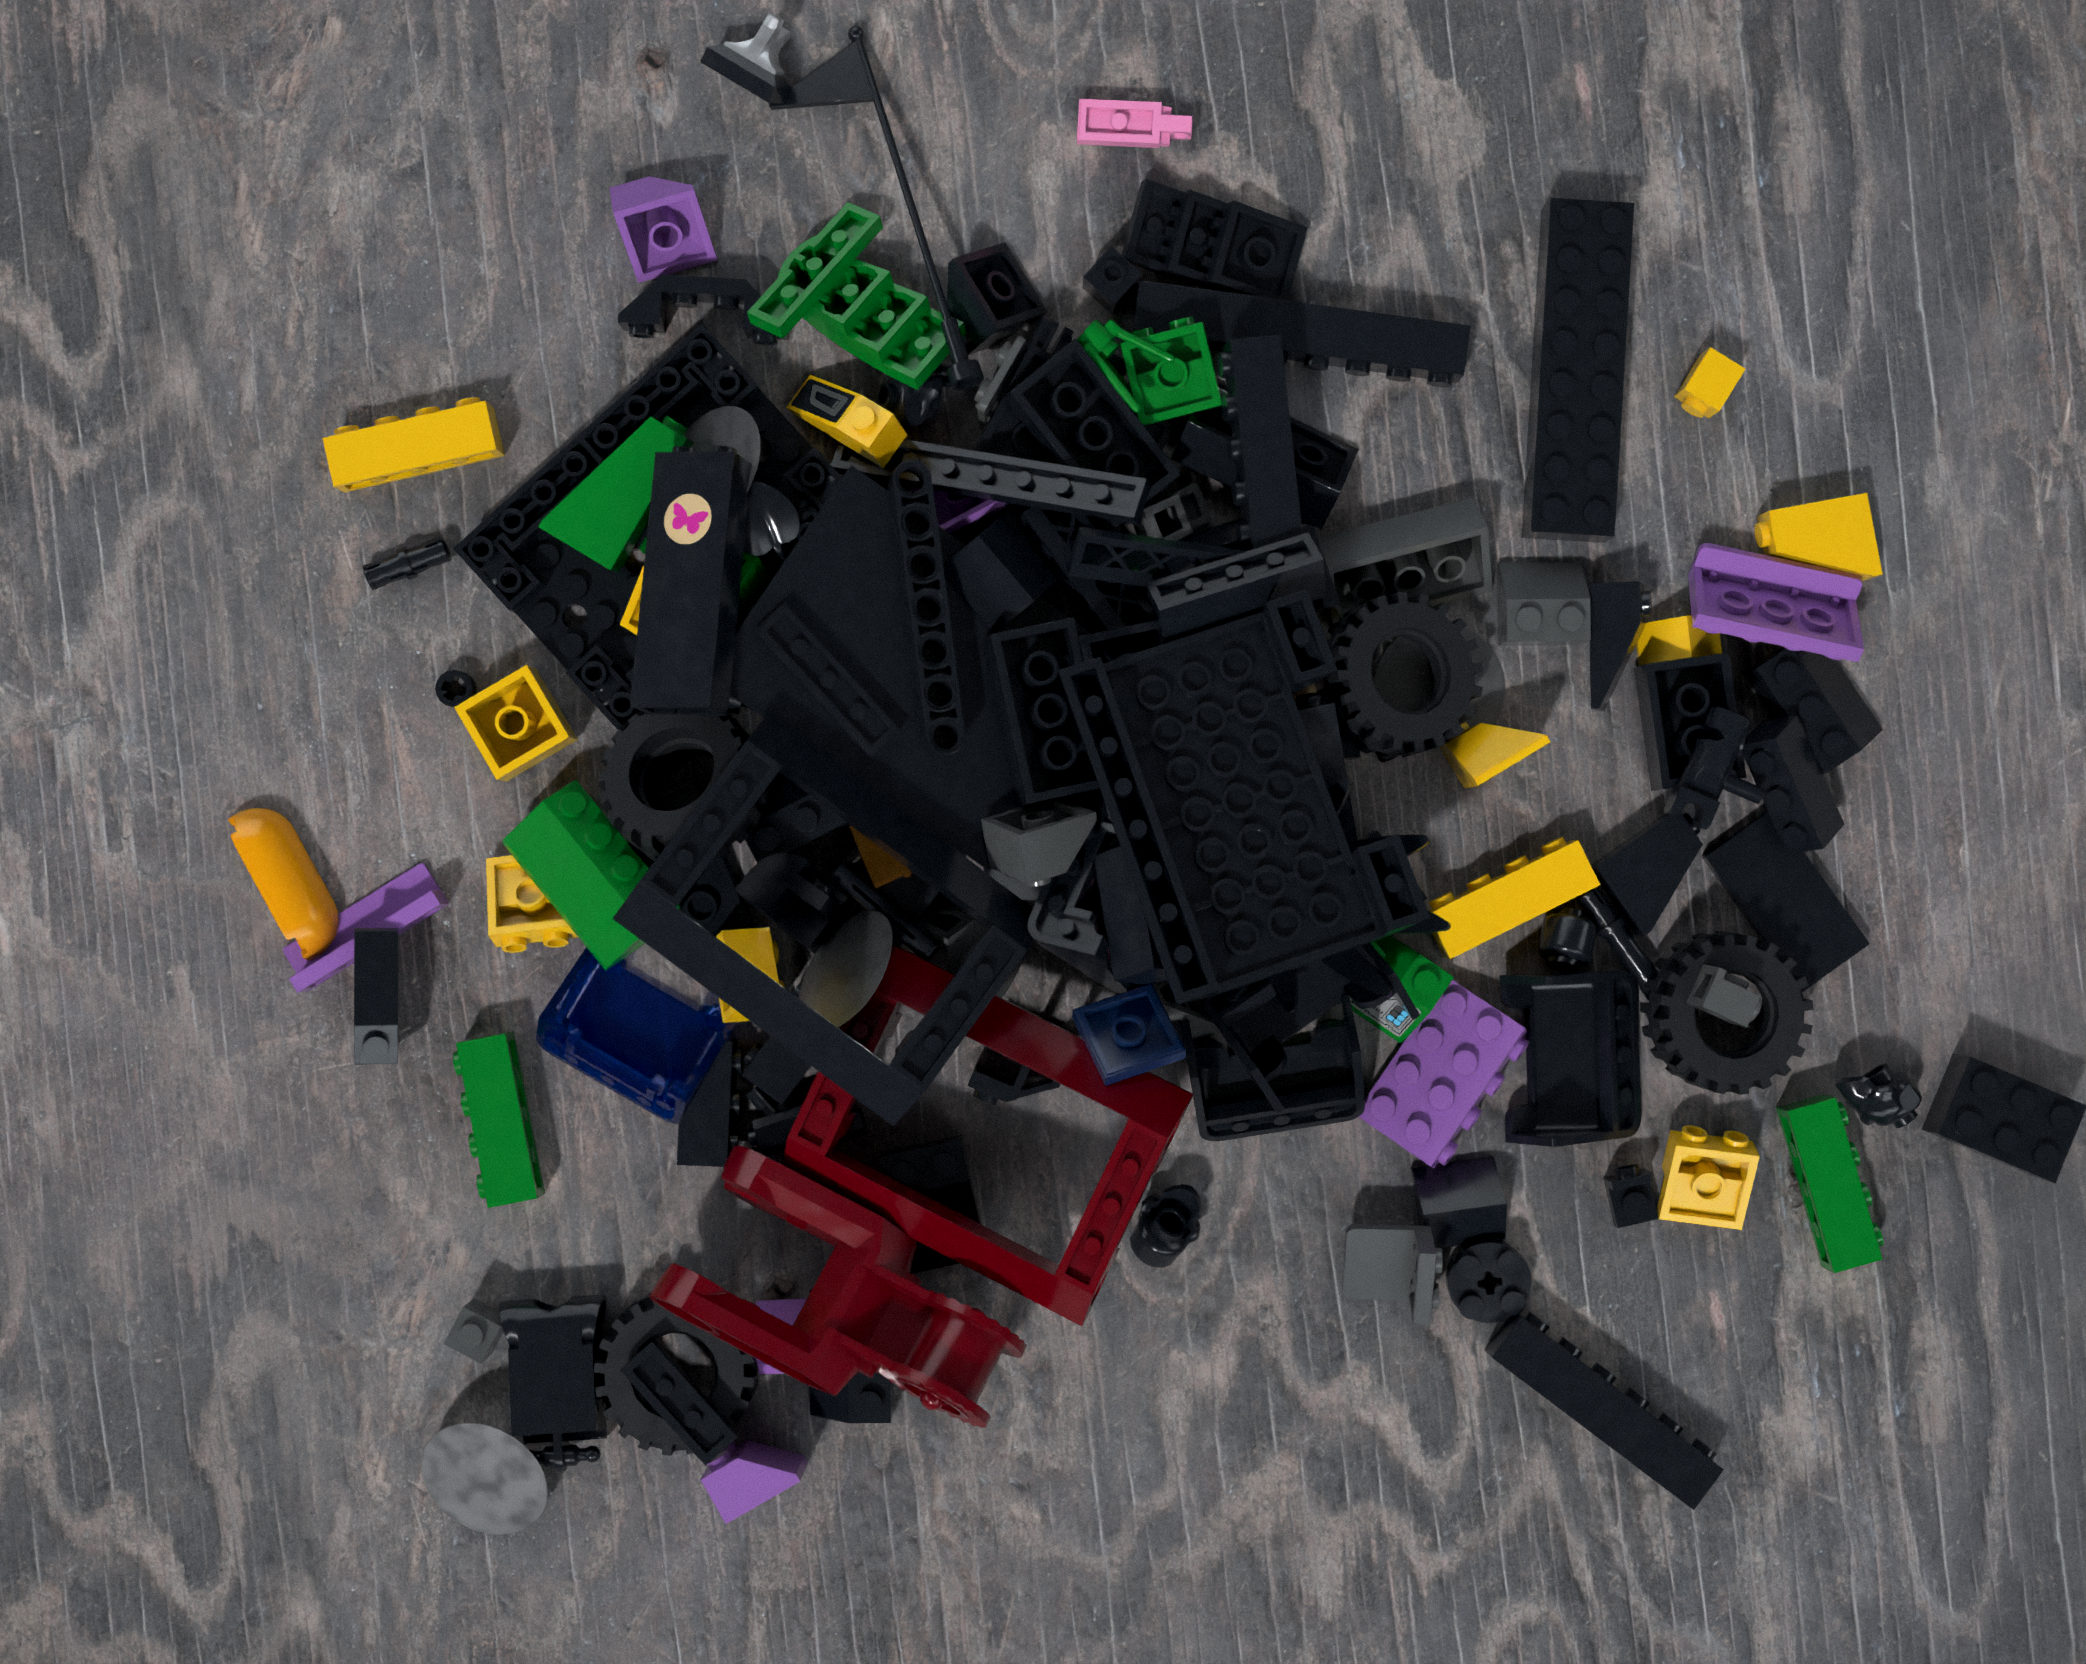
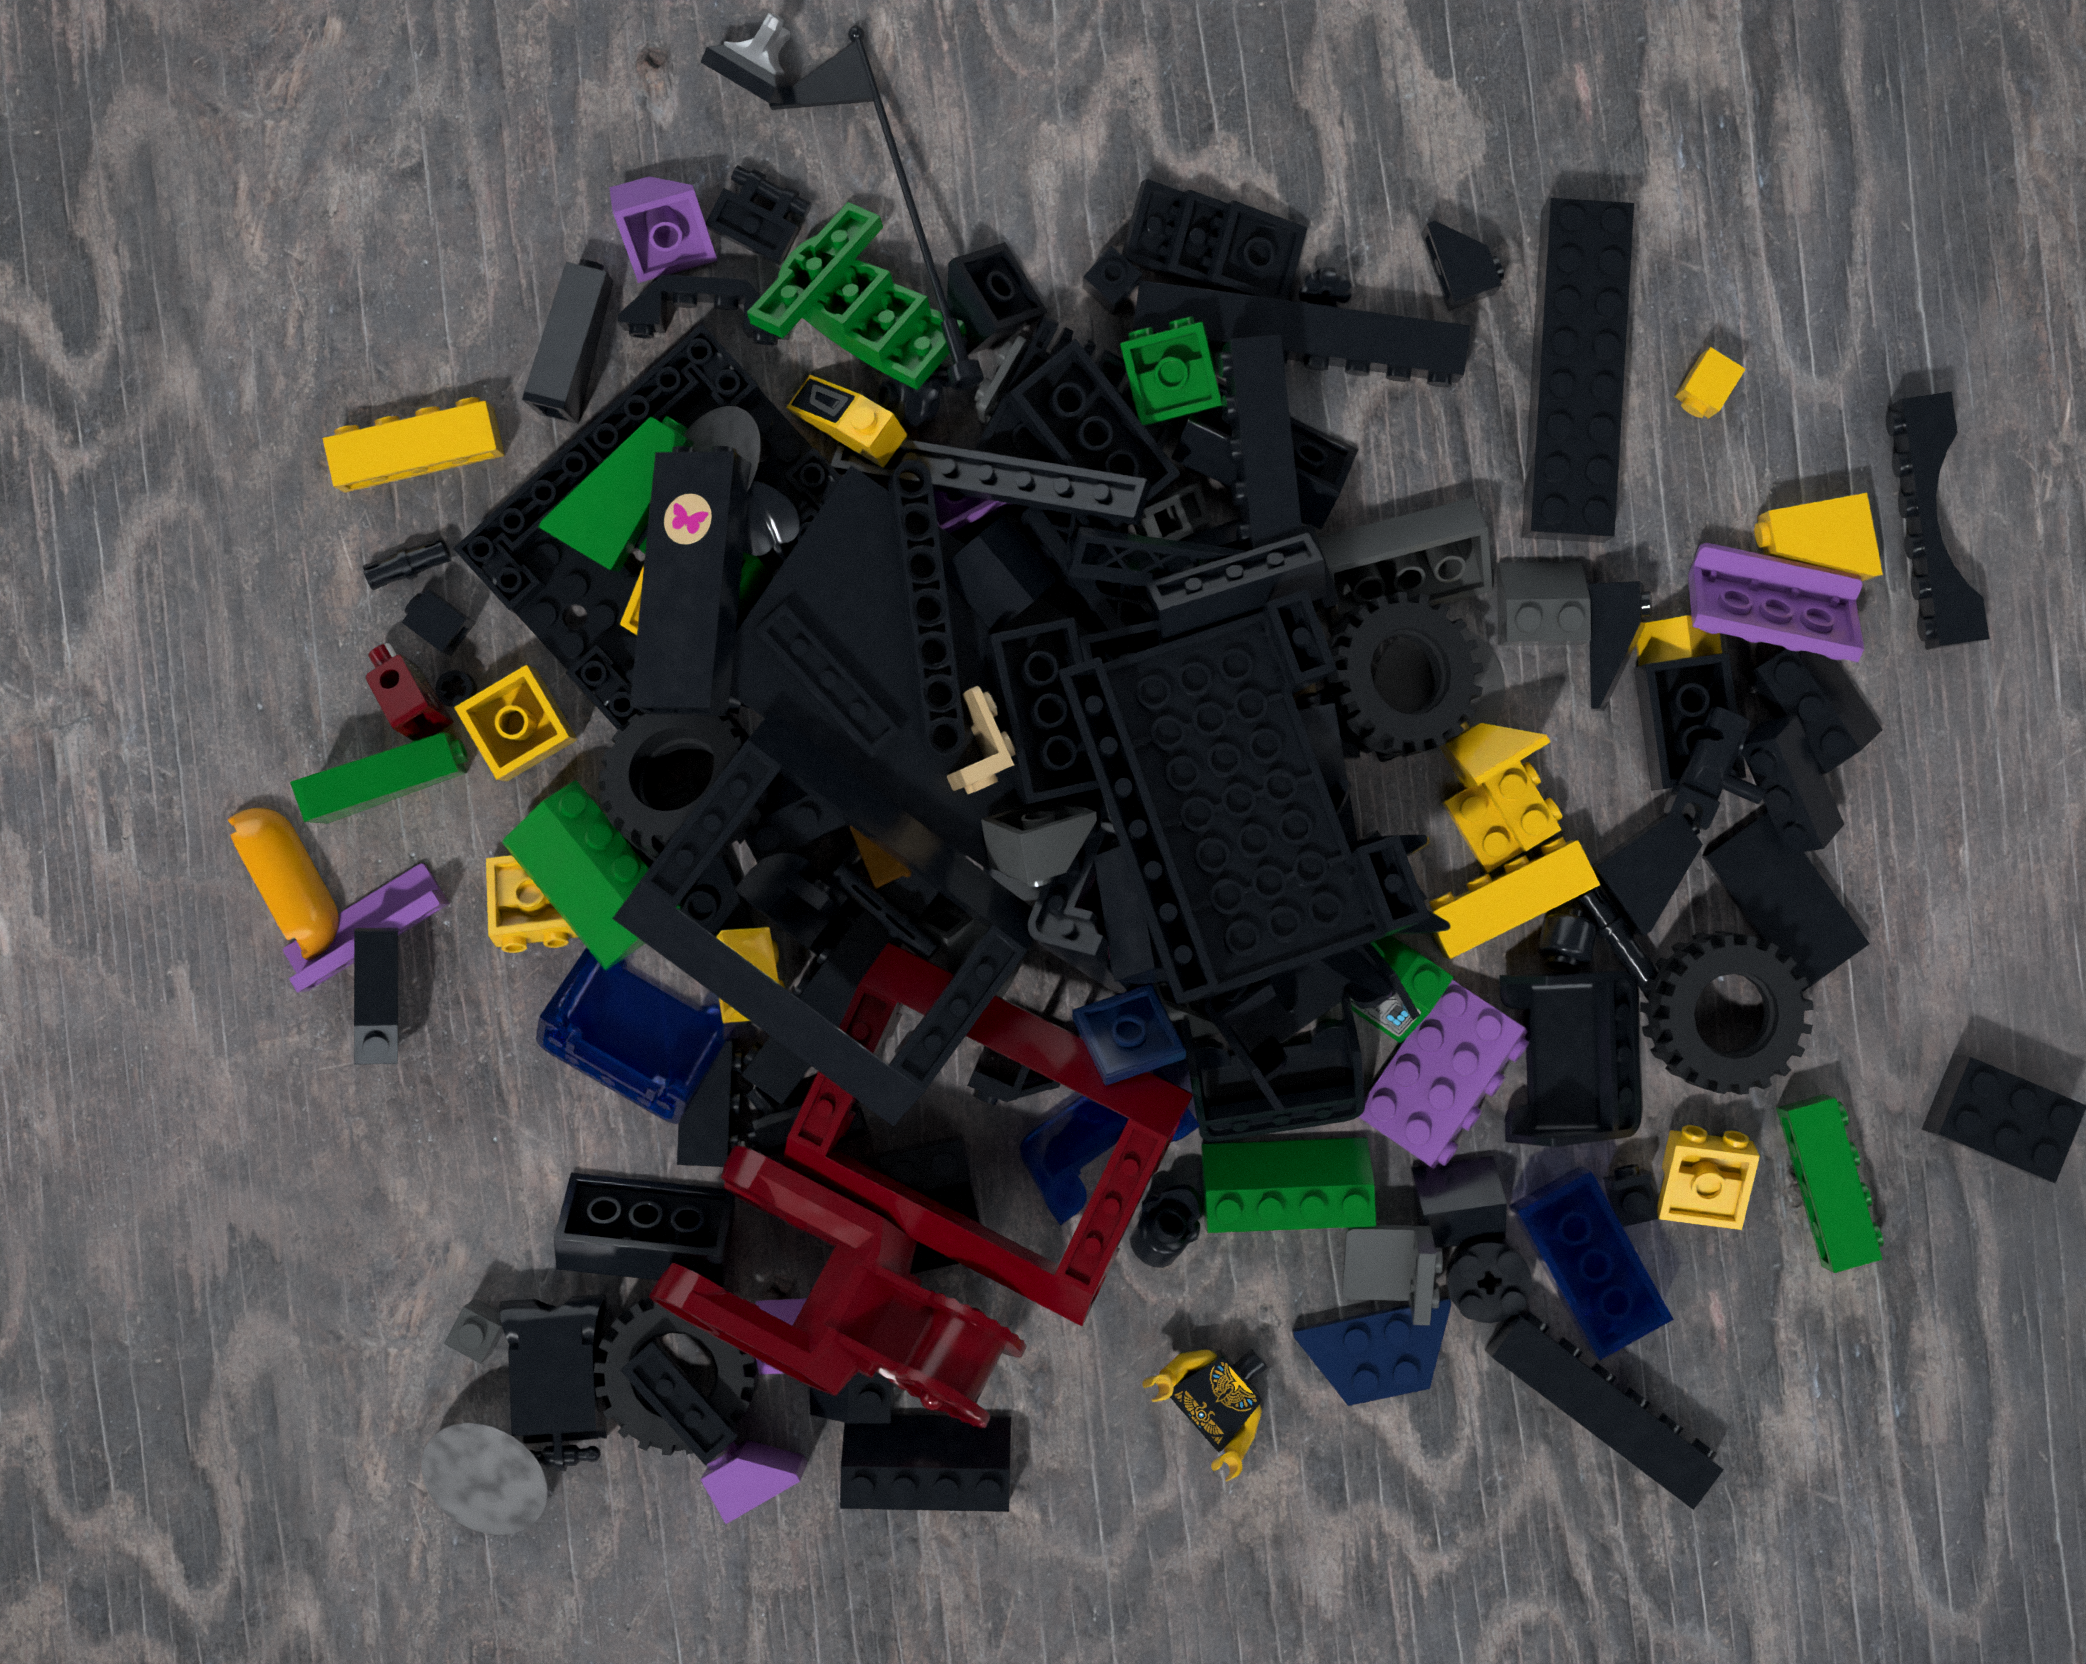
(379, 778): none -> green slope
(405, 695): none -> dark red torso
(437, 621): none -> black brick
(499, 1119): green brick -> none
(569, 342): none -> black slope
(643, 1228): none -> black slope
(752, 225): none -> black plate
(848, 967): flat silver sticker -> none
(926, 1464): none -> black slope
(995, 746): none -> tan bracket
(1069, 1142): none -> clear blue windscreen
(1100, 346): green plant -> none
(1130, 124): bright pink hinge -> none
(1216, 1399): none -> torso
(1288, 1185): none -> green slope
(1326, 288): none -> black plant
(1376, 1352): none -> dark blue wing
(1461, 265): none -> black slope
(1504, 815): none -> yellow plate
(1591, 1262): none -> clear blue brick
(1724, 996): dark grey brick -> none
(1882, 1096): black head -> none
(1947, 604): none -> black arch

